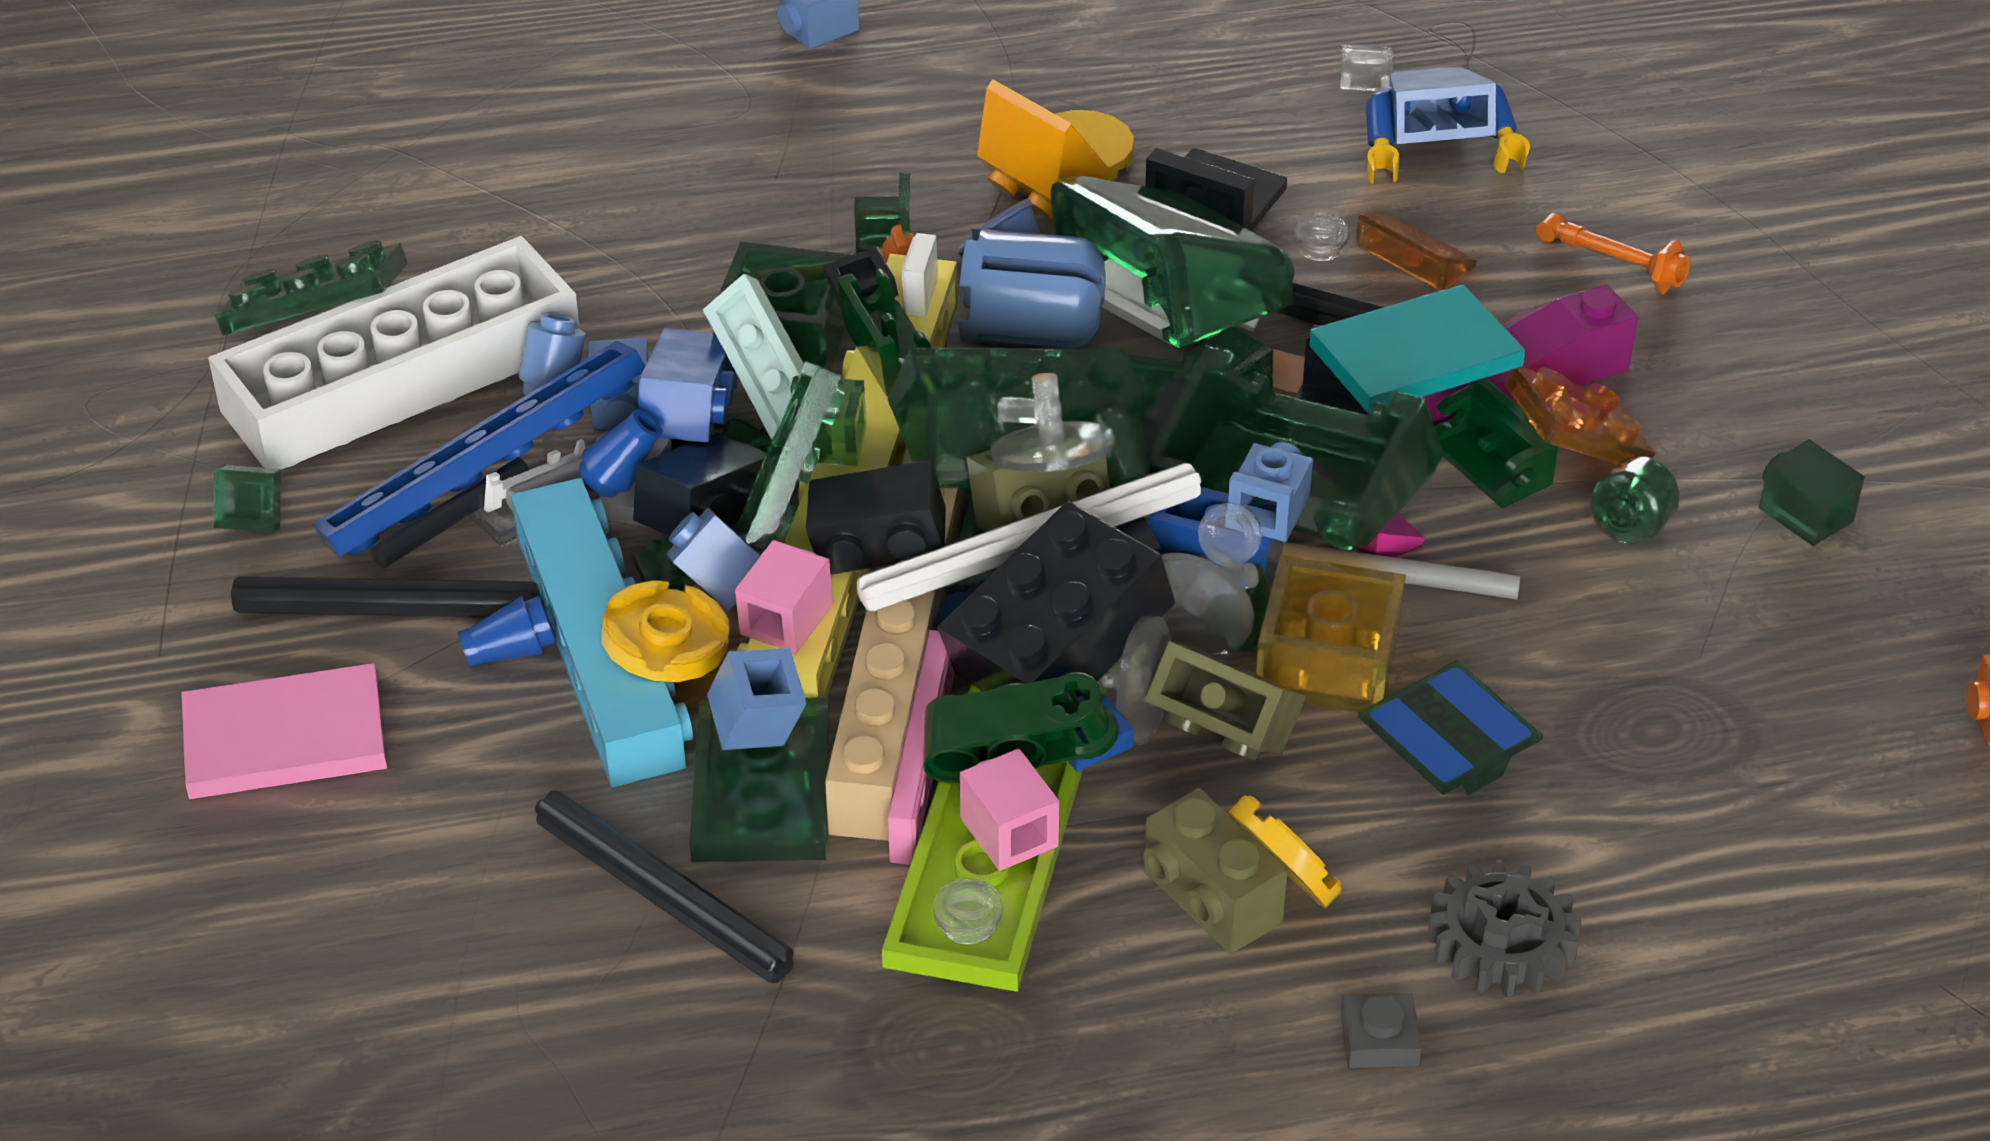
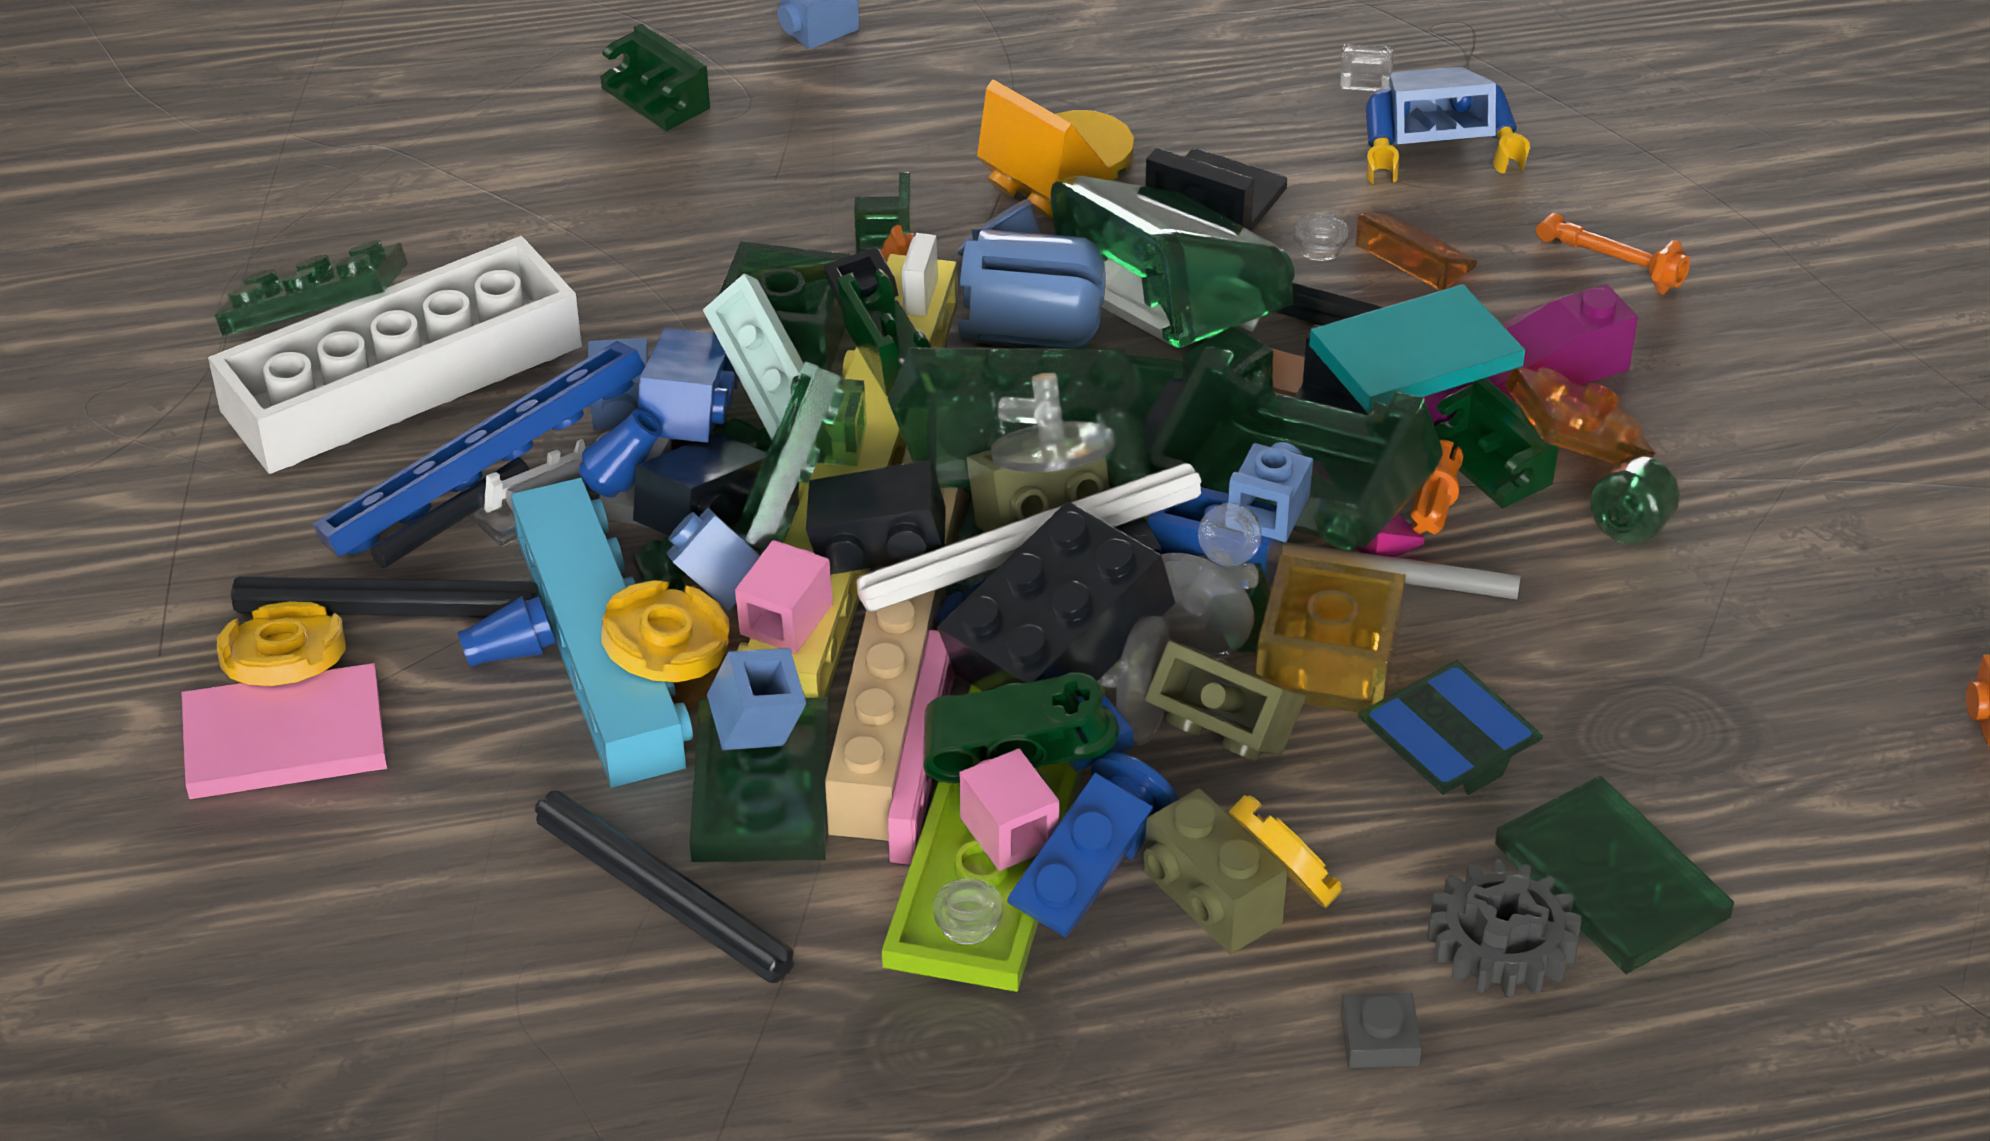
(247, 498): clear green tile -> none
(281, 644): none -> yellow tile
(550, 350): medium blue brick -> none
(656, 78): none -> dark green hinge
(1092, 841): none -> blue piece
(1439, 492): none -> orange axle
(1624, 875): none -> clear green tile
(1810, 492): clear green brick -> none

